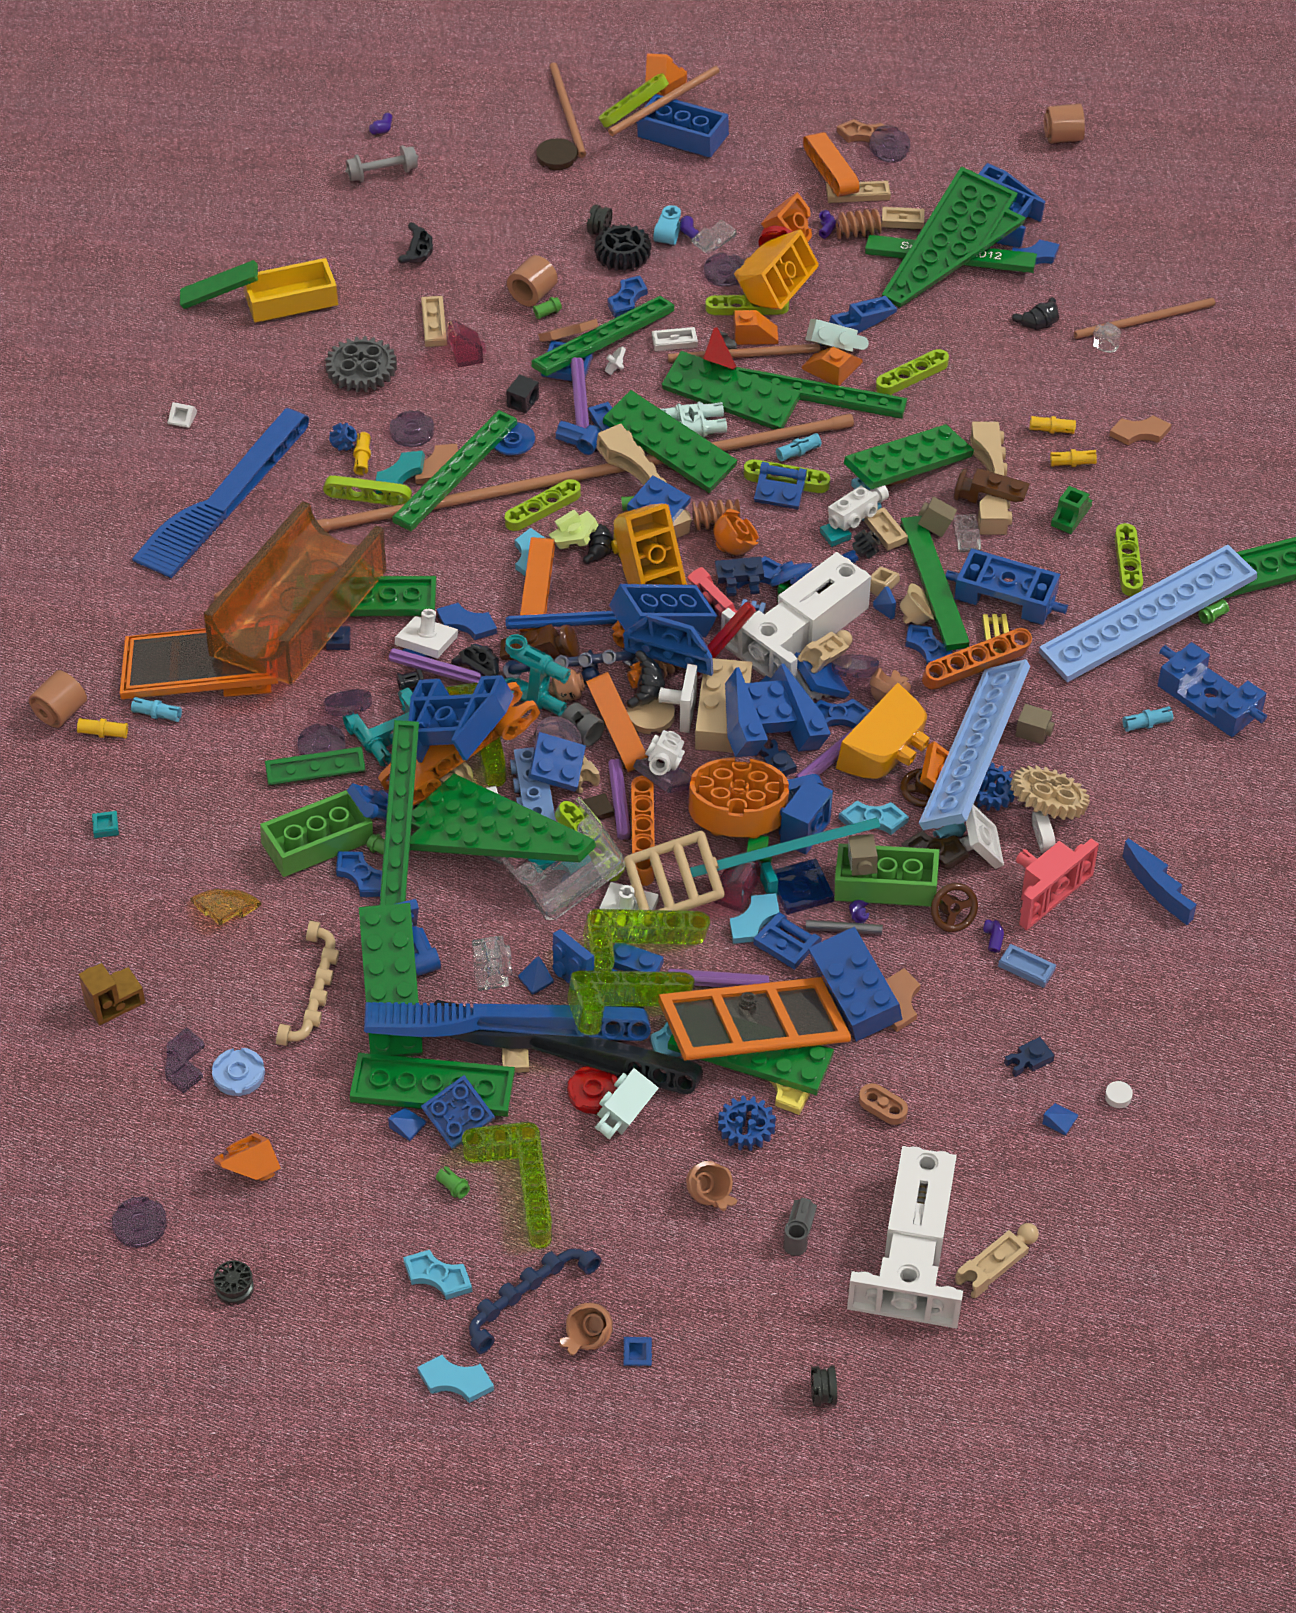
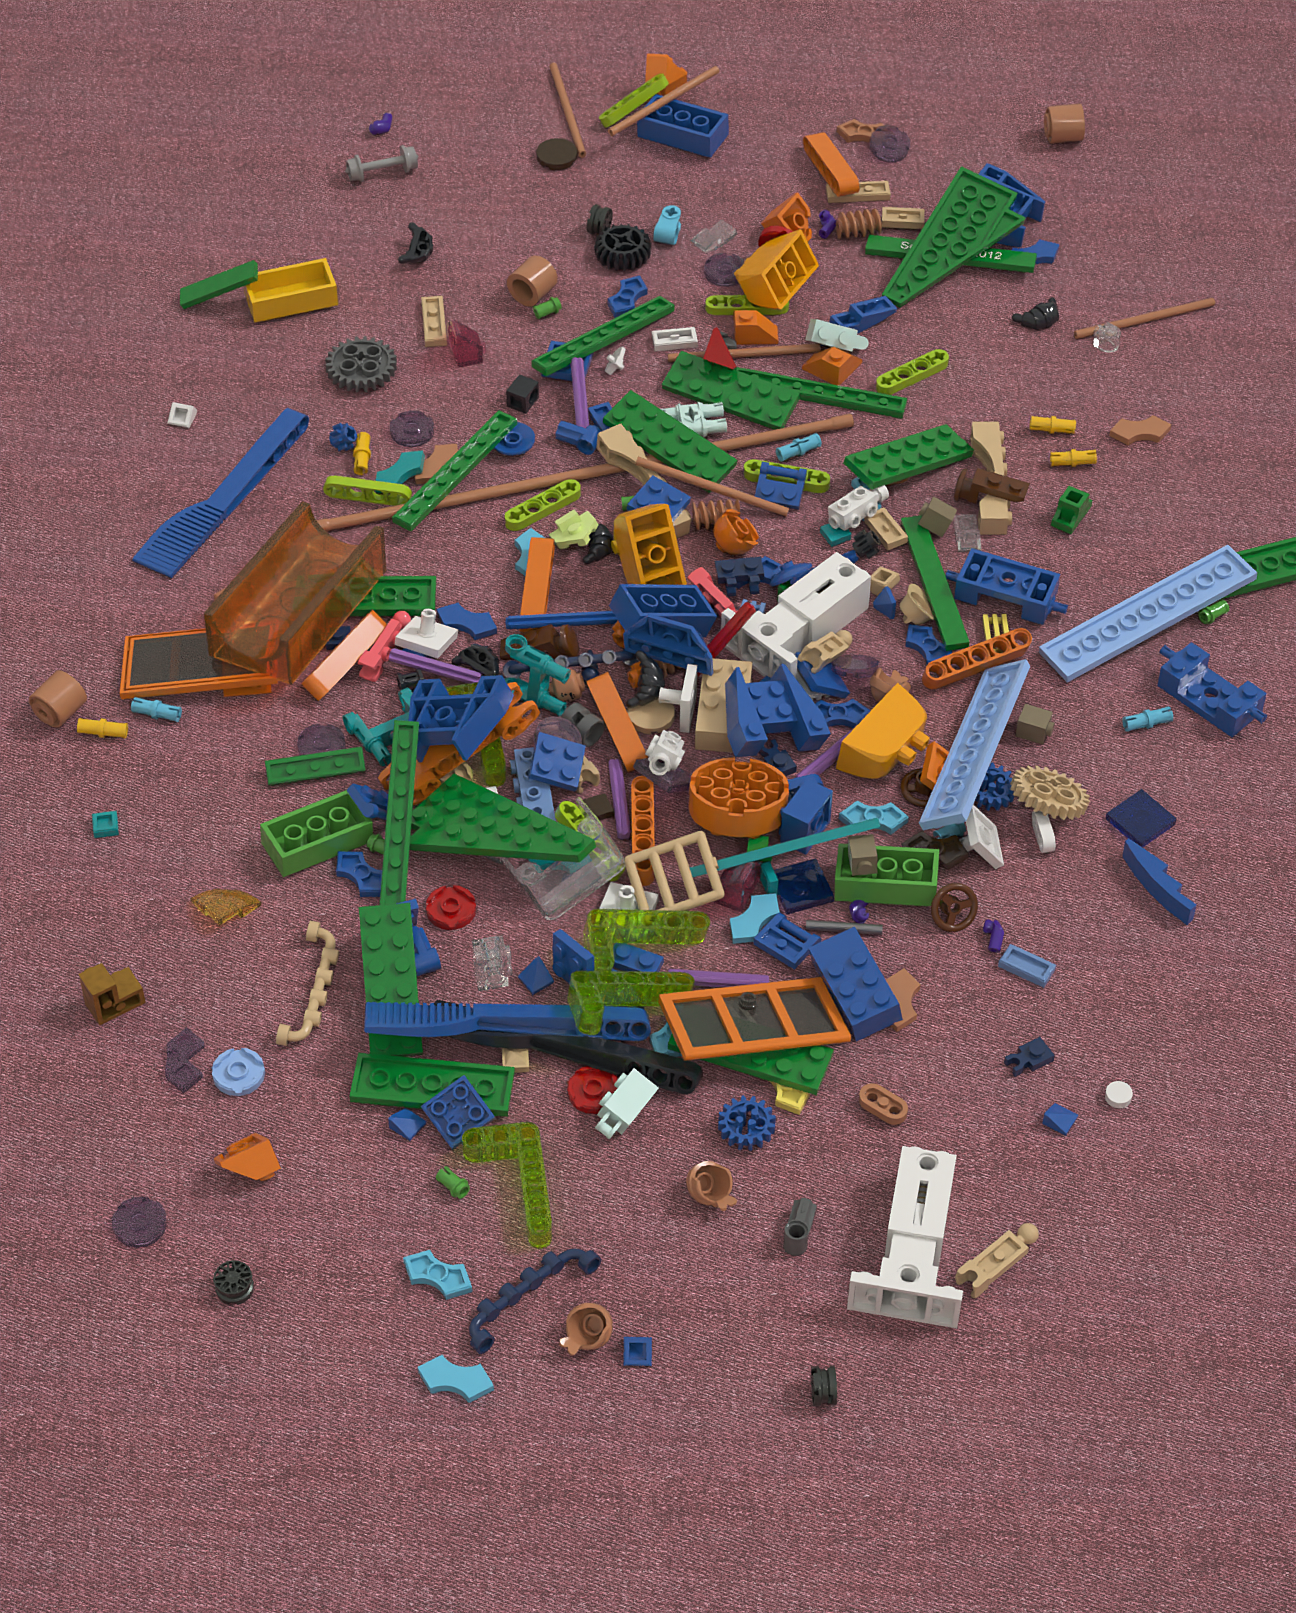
(344, 655): none -> beam
(346, 701): clear purple tile -> none
(379, 653): none -> coral plate
(450, 907): none -> red tile
(568, 330): nougat tile -> none
(687, 228): dark purple arm -> none
(712, 486): none -> nougat piece
(1053, 877): coral brick -> none
(1128, 559): lime beam -> none
(1141, 818): none -> clear blue tile

